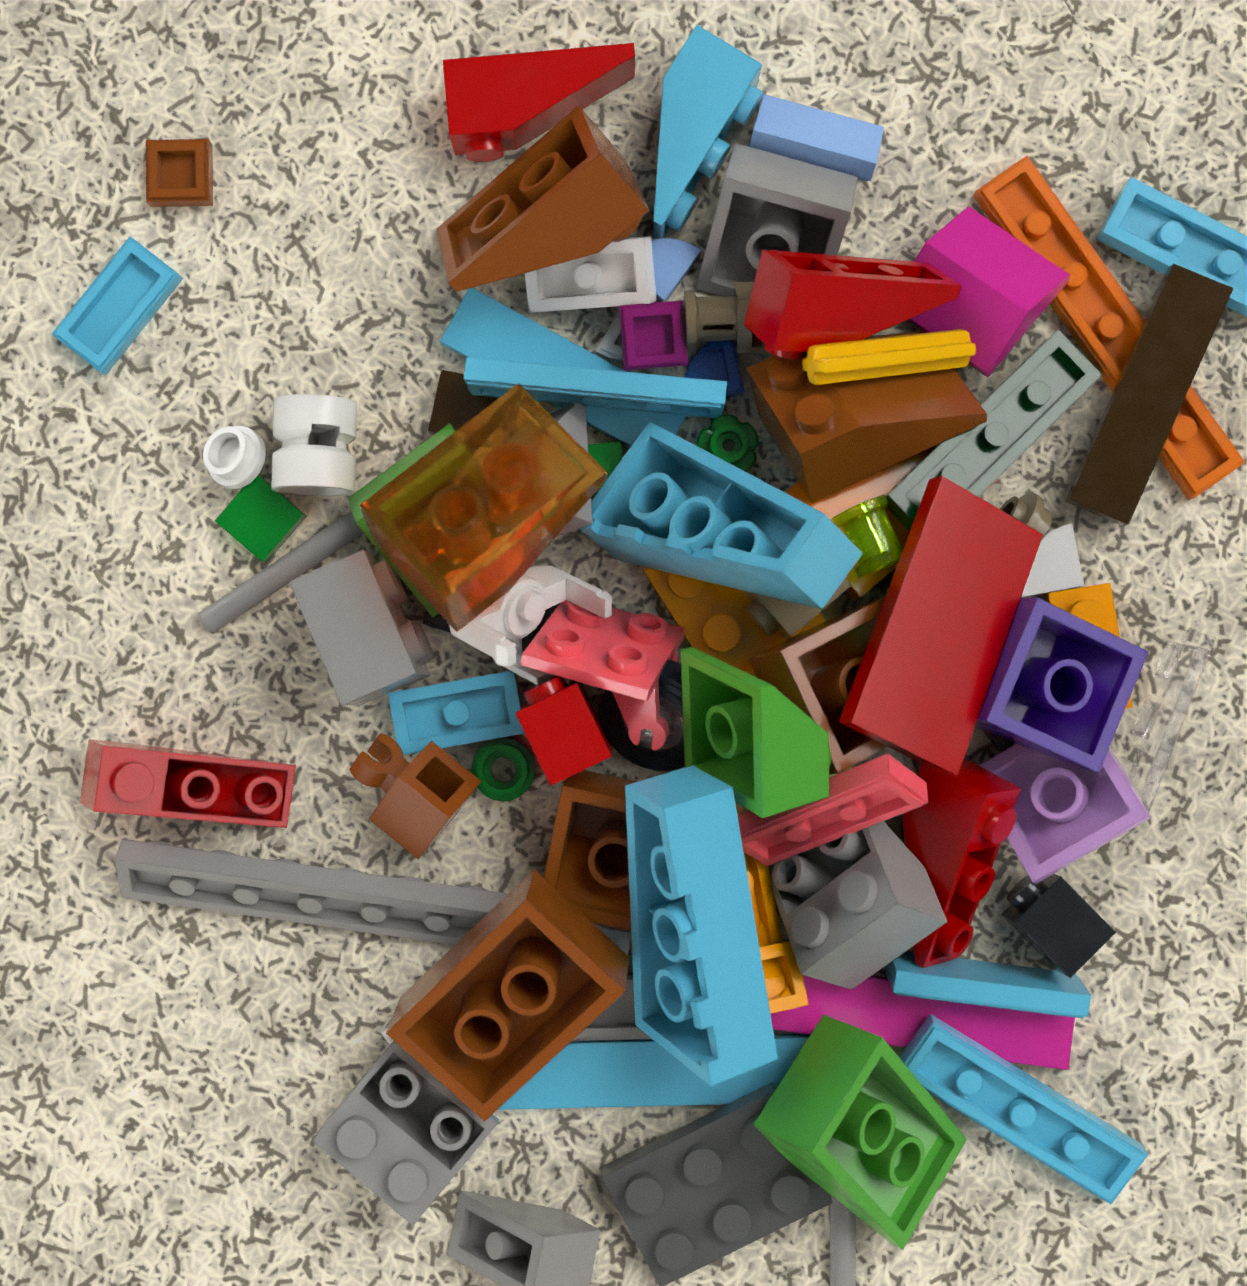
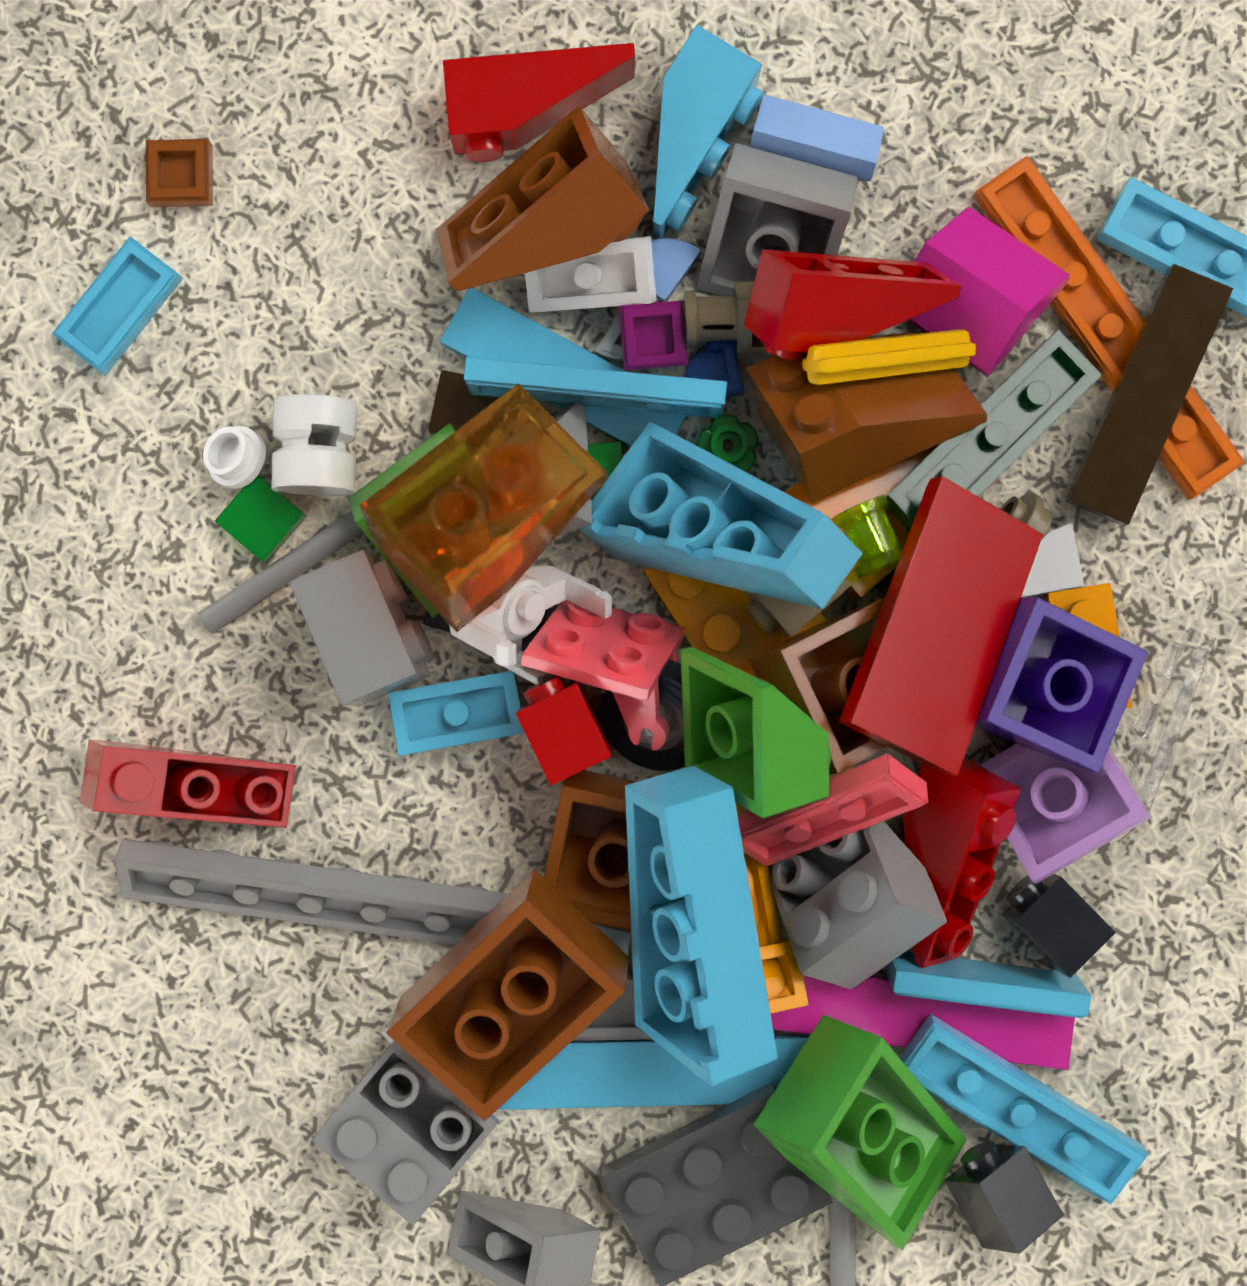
(419, 794): dark orange brick -> none
(522, 759): green plate -> none
(1003, 1196): none -> black brick

